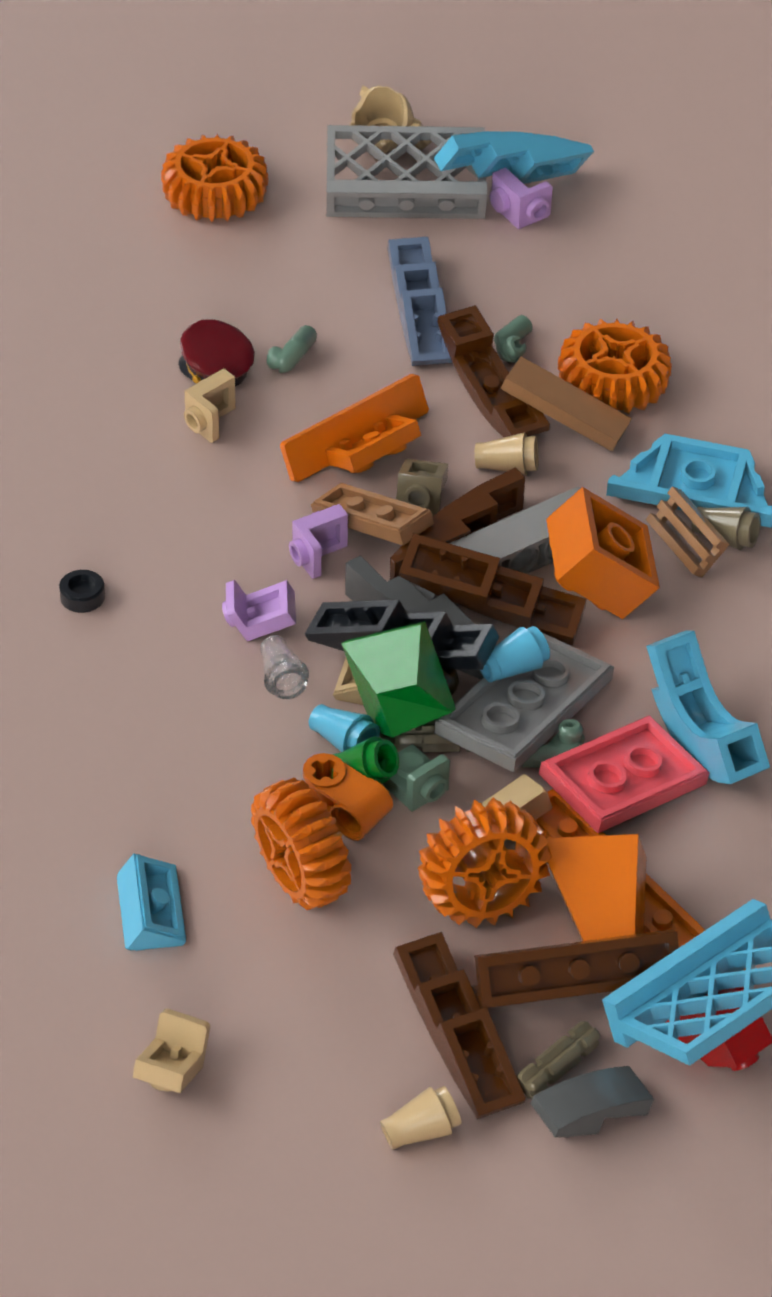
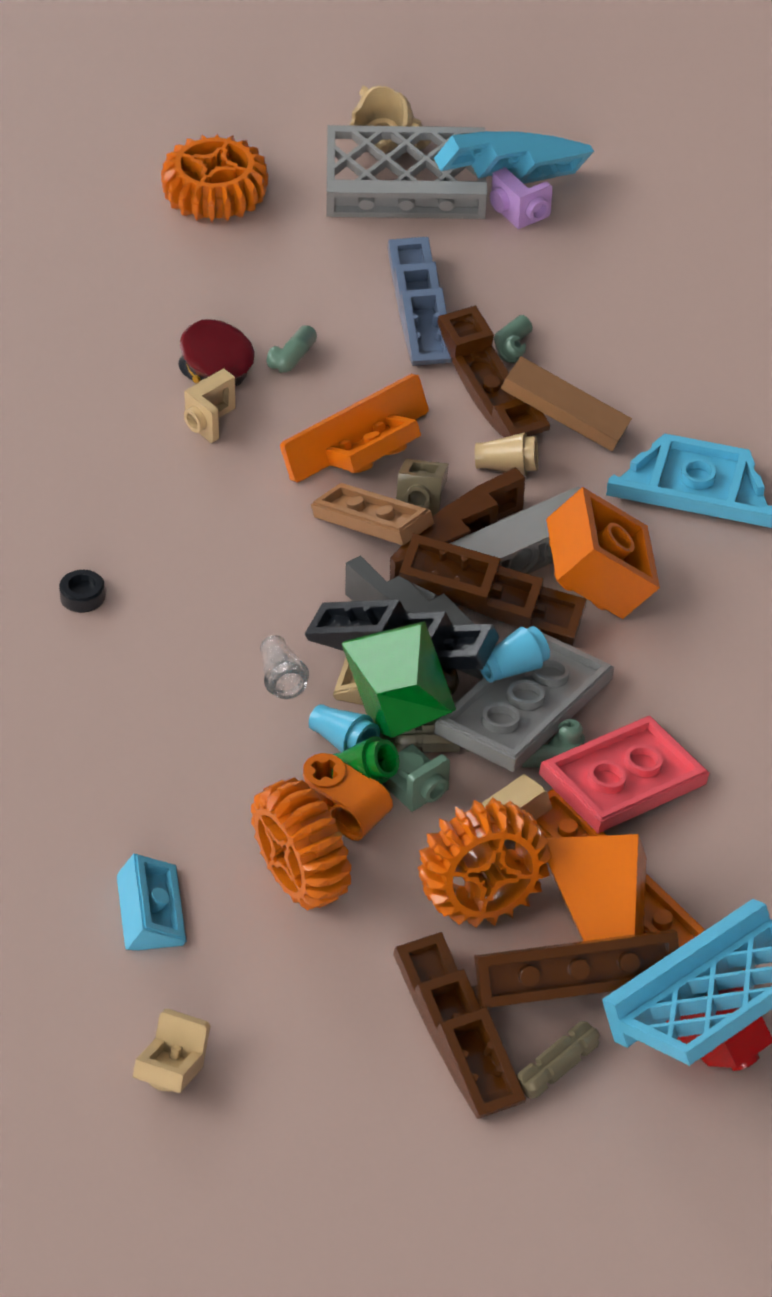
(259, 611): lavender bracket -> none
(317, 536): lavender bracket -> none
(423, 1118): tan cone -> none
(584, 1101): dark grey slope -> none
(616, 364): orange gear -> none
(667, 512): medium nougat tile -> none
(696, 716): medium azure arch -> none
(735, 524): dark tan cone -> none

